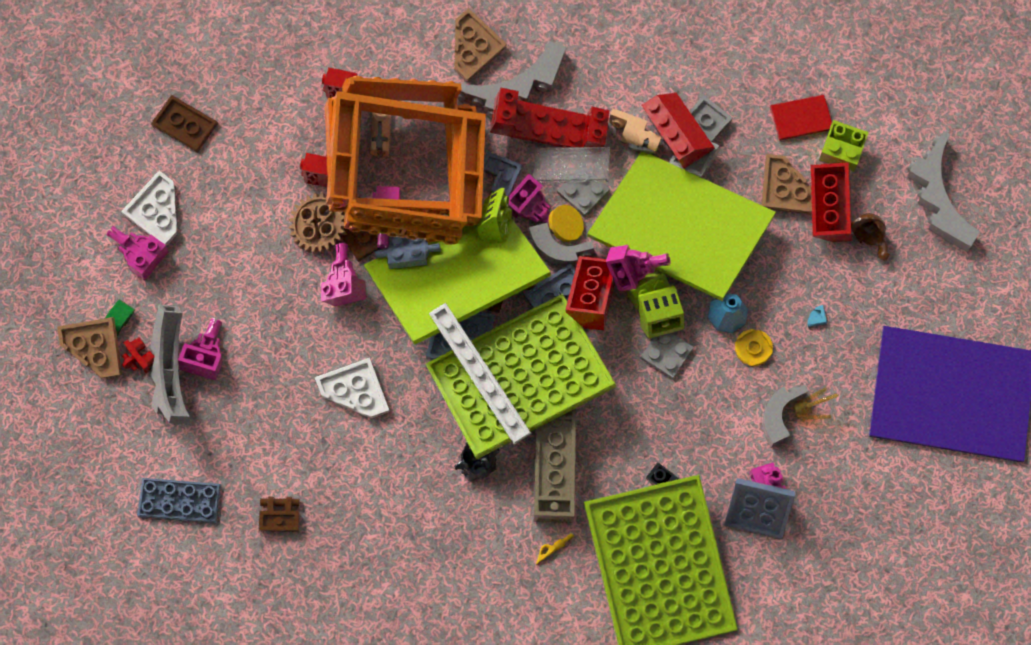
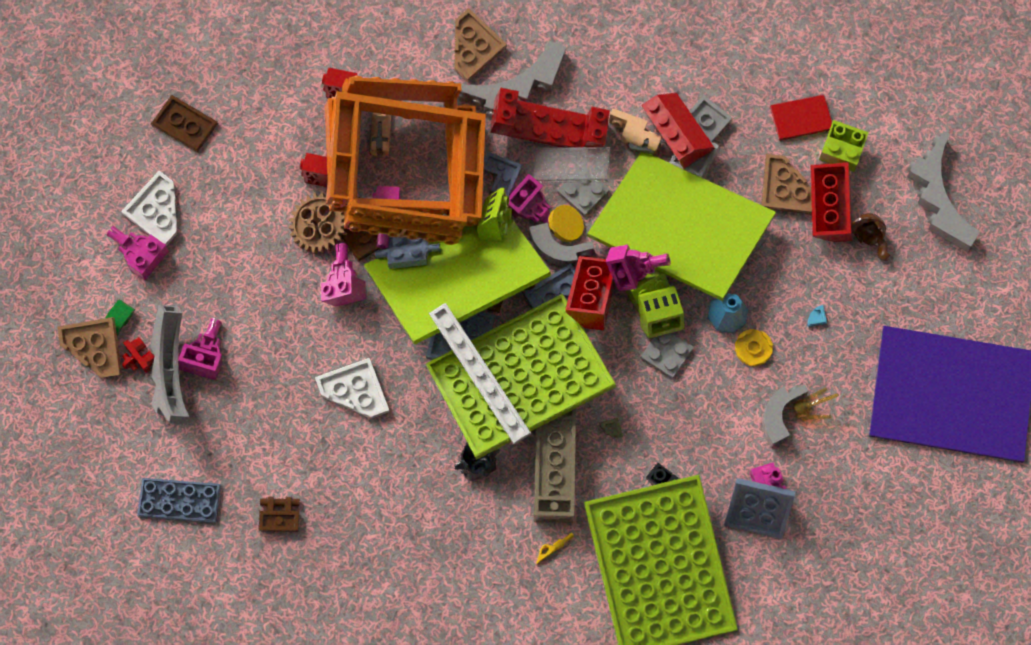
(611, 427): none -> olive tile

